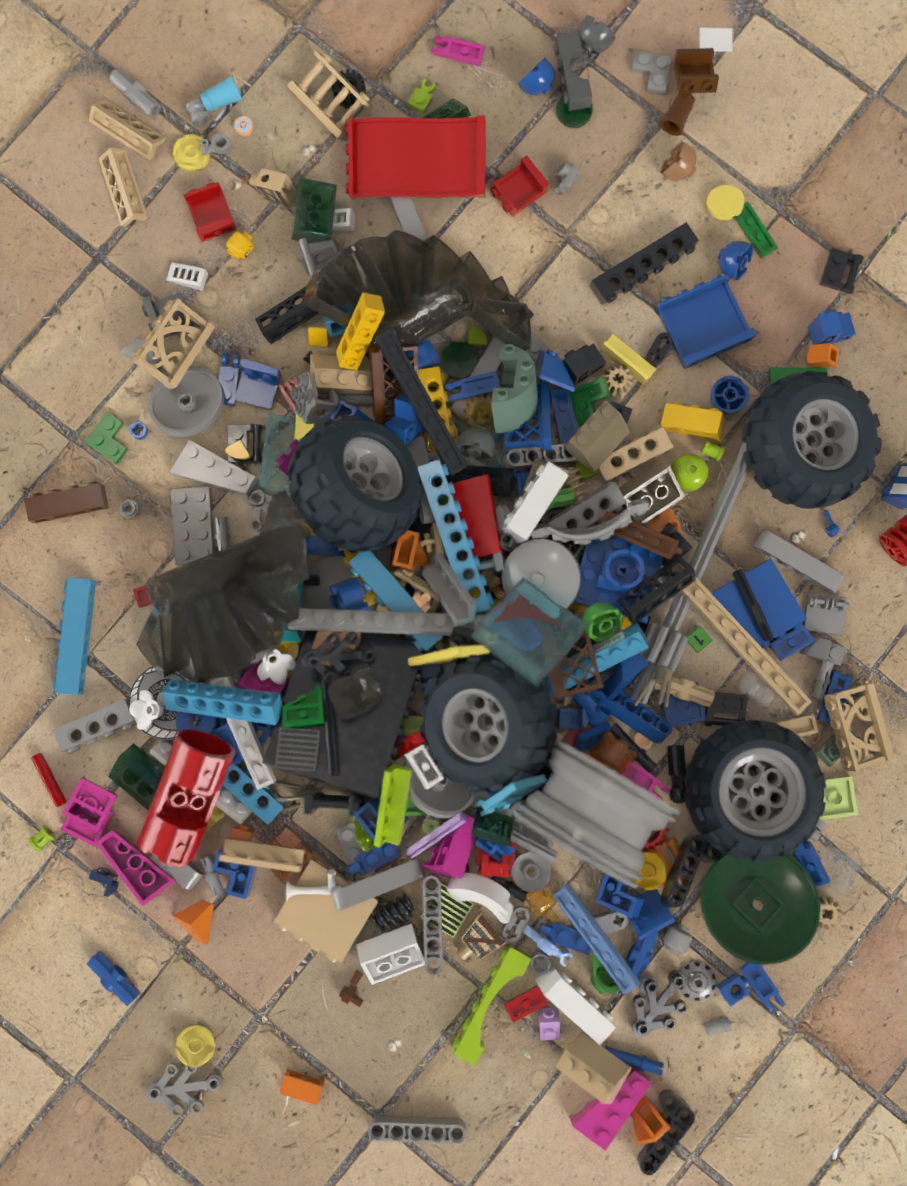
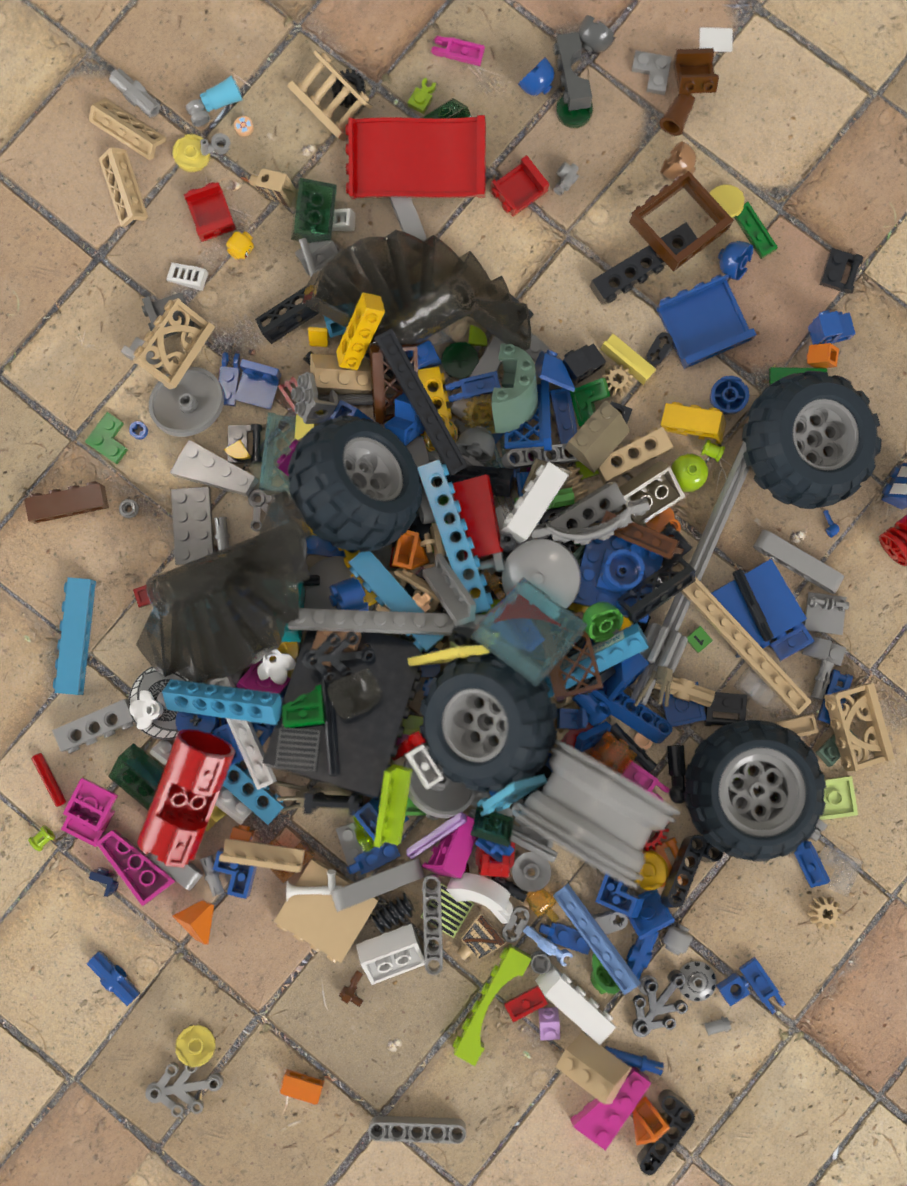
(426, 826): yellowish green plate -> none
(706, 202): none -> reddish brown window
(765, 935): dark green dish -> none

